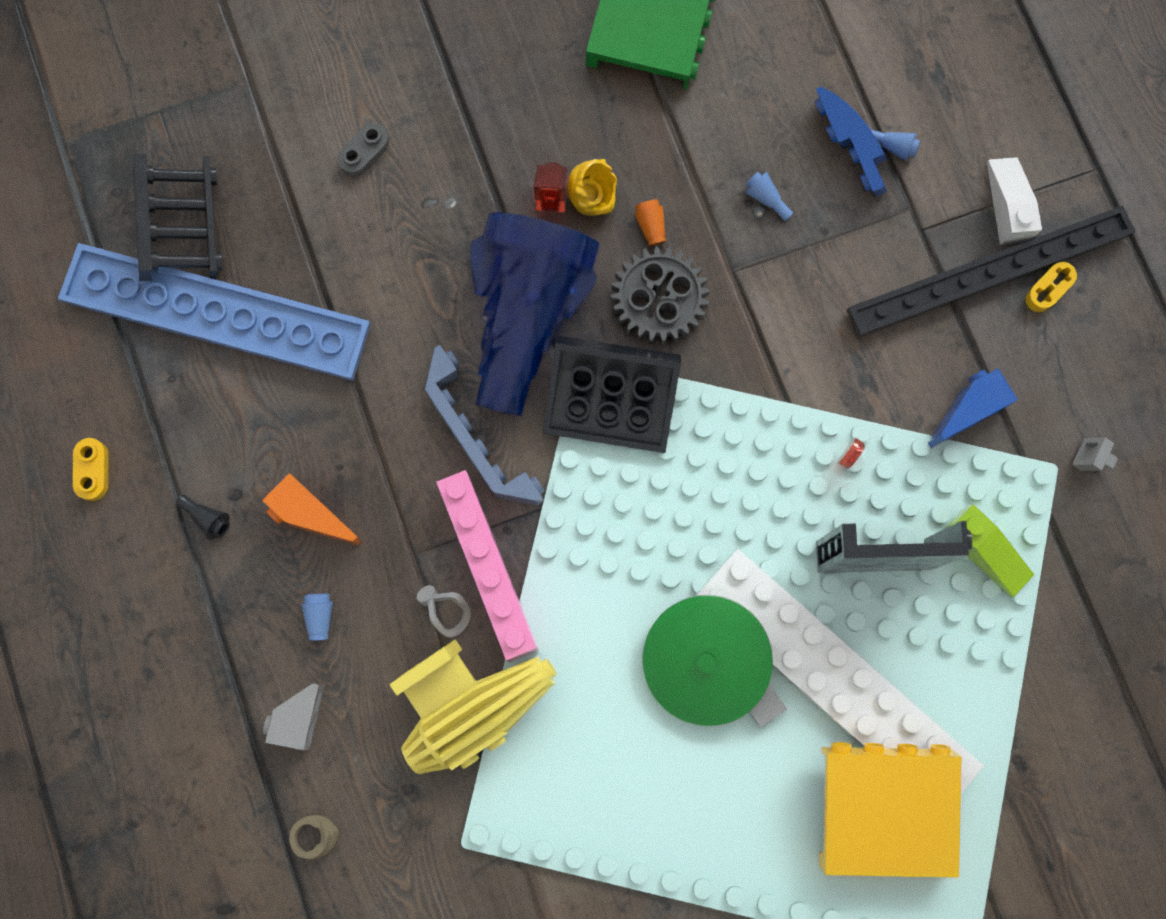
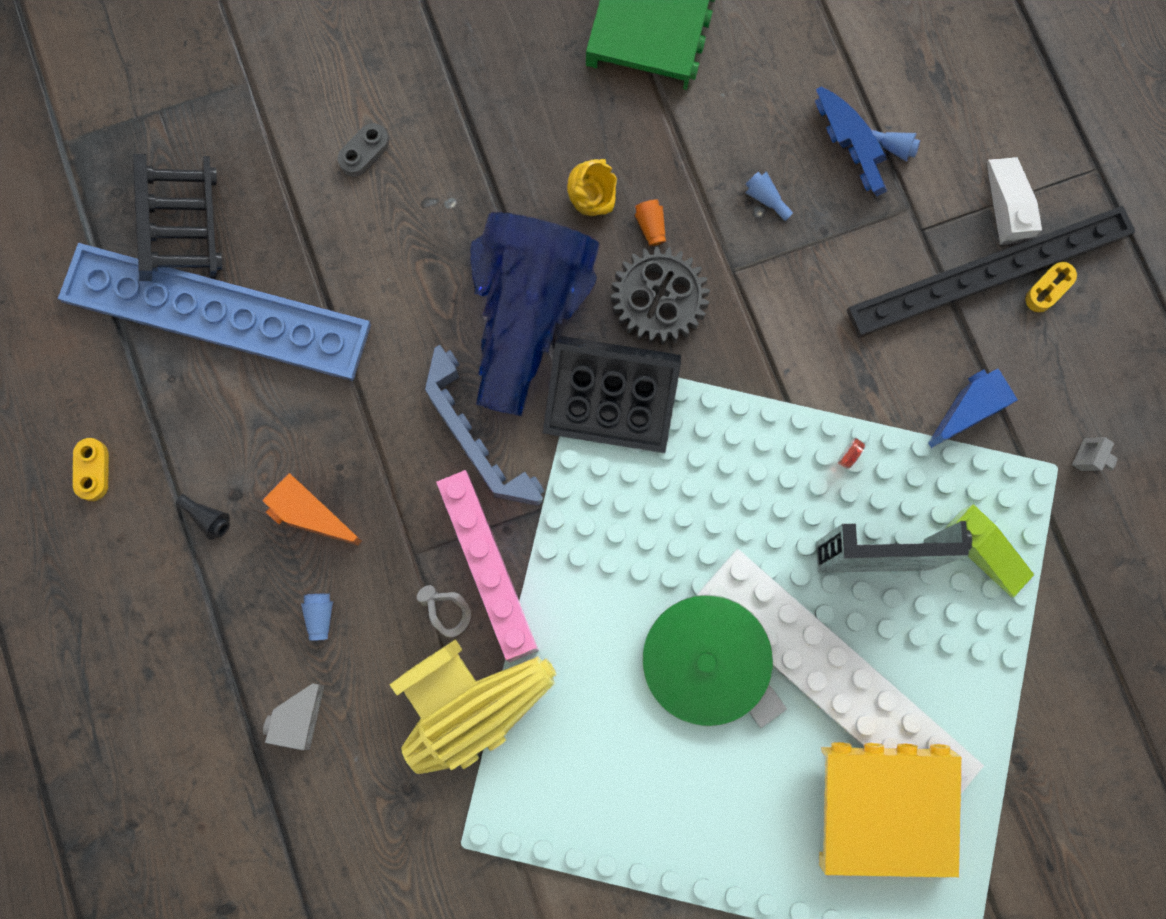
(328, 832): dark tan piece -> none
(550, 187): clear red slope -> none

